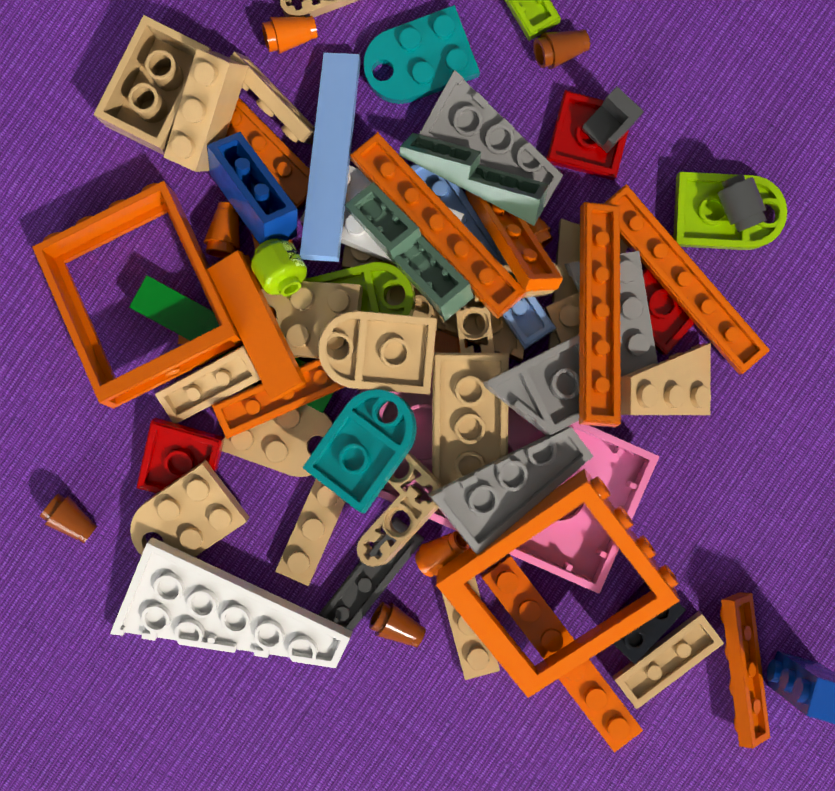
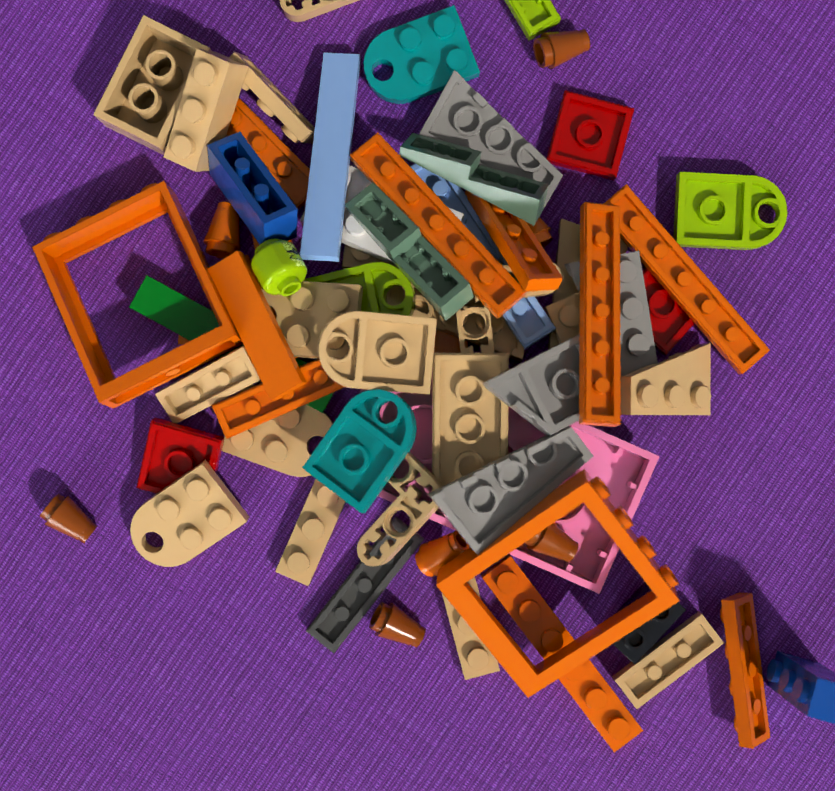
(214, 610): white wing -> none
(288, 32): orange cone -> none
(554, 543): none -> dark orange cone
(612, 119): dark grey panel -> none
(742, 202): dark grey brick -> none

